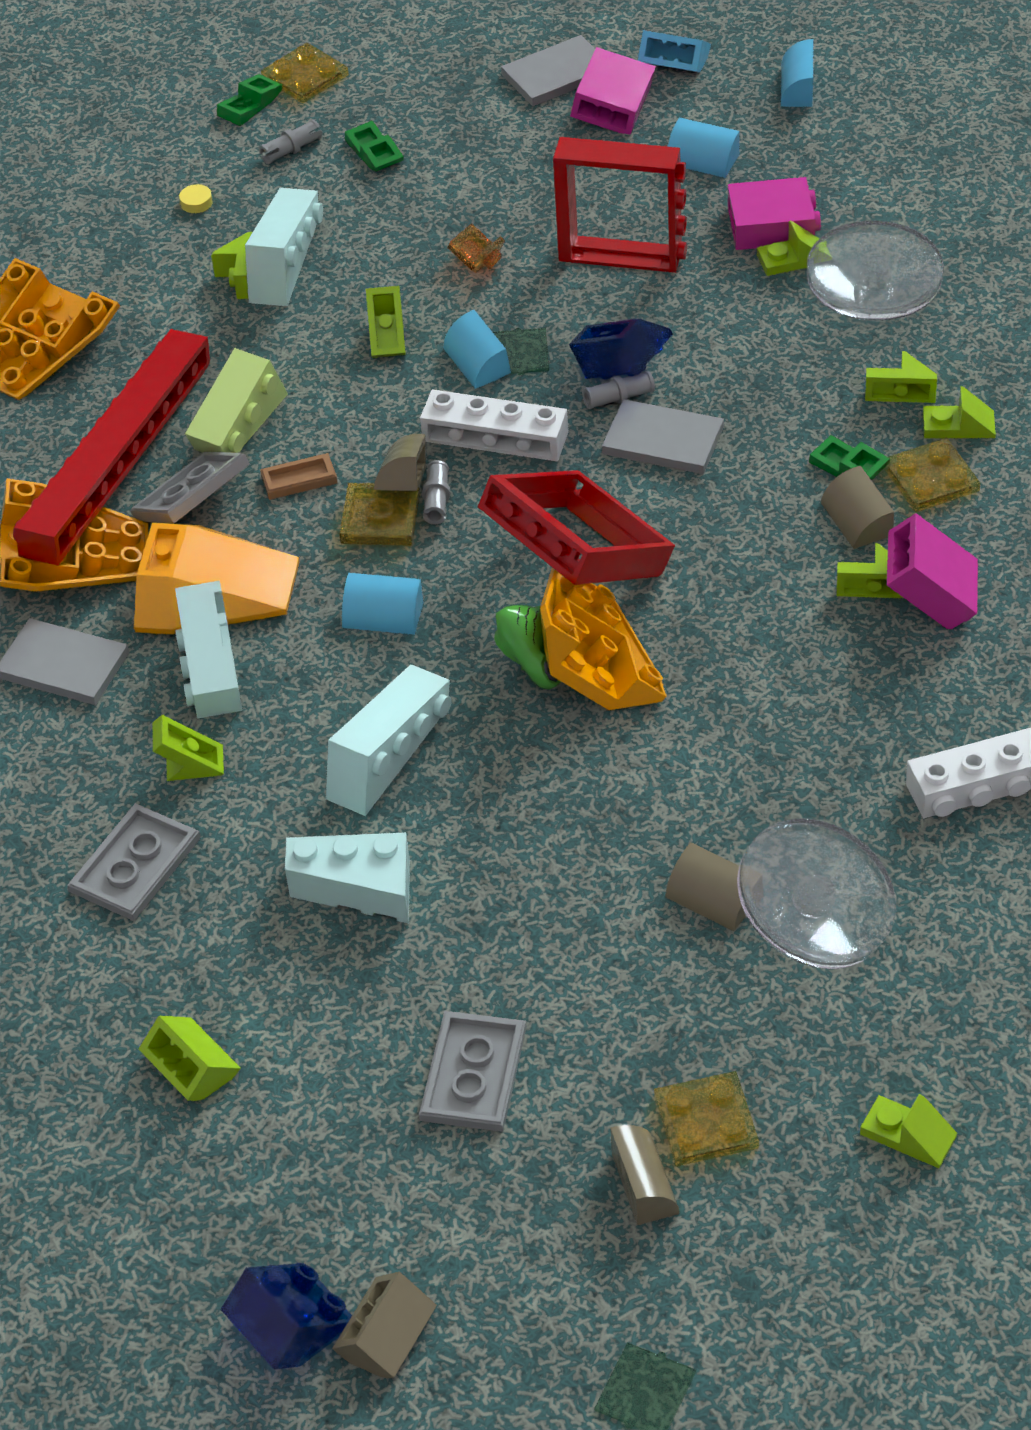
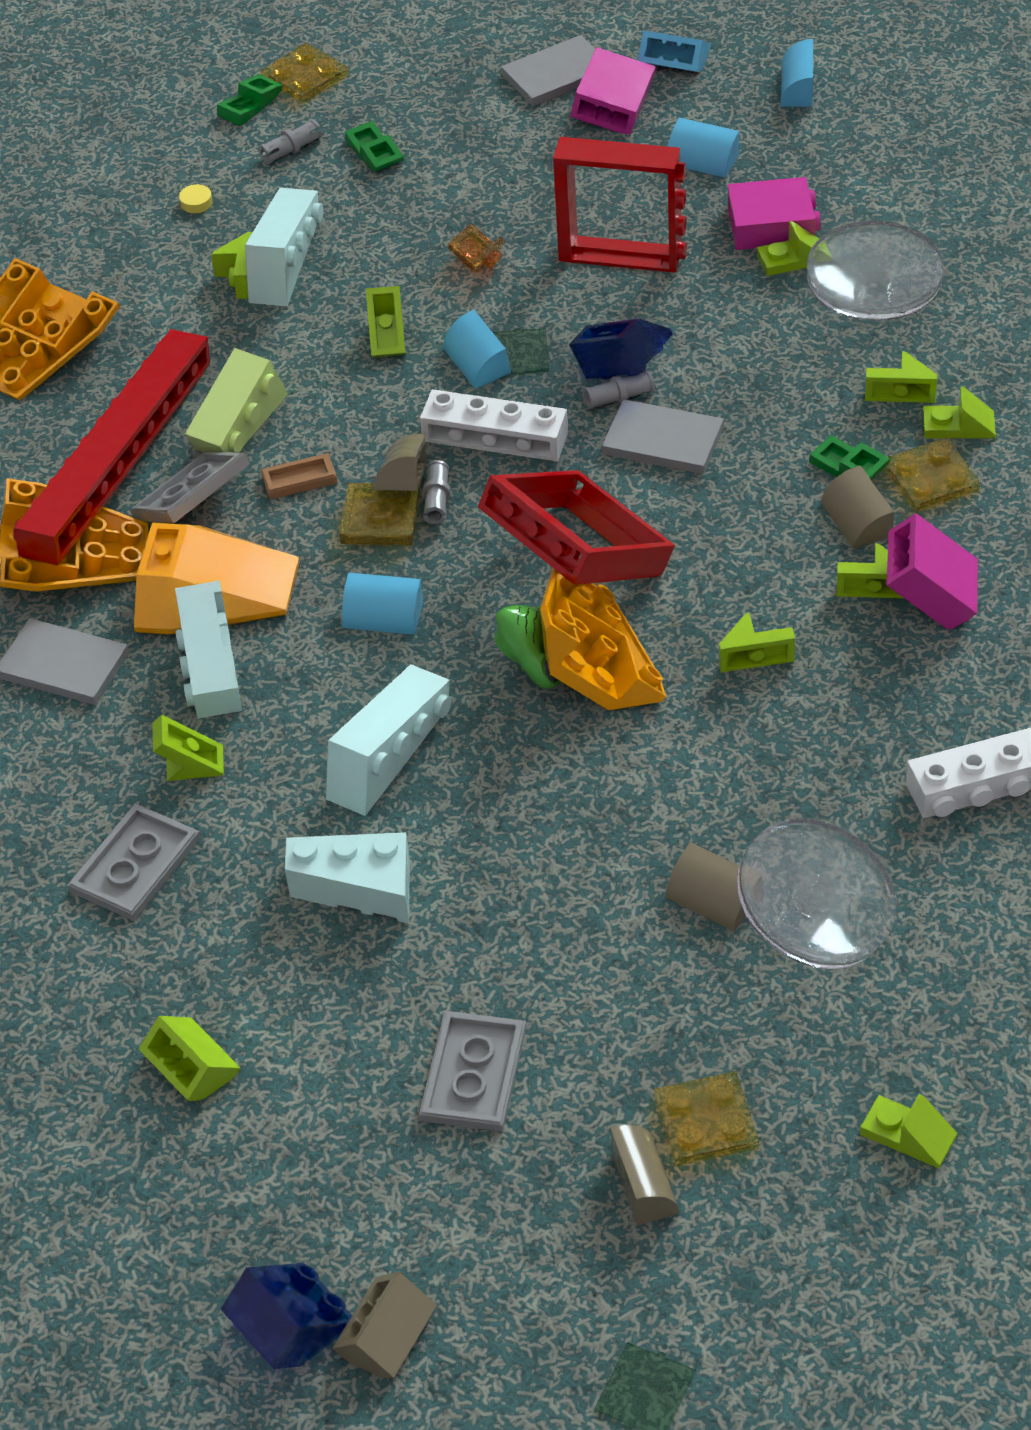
(747, 649): none -> lime slope

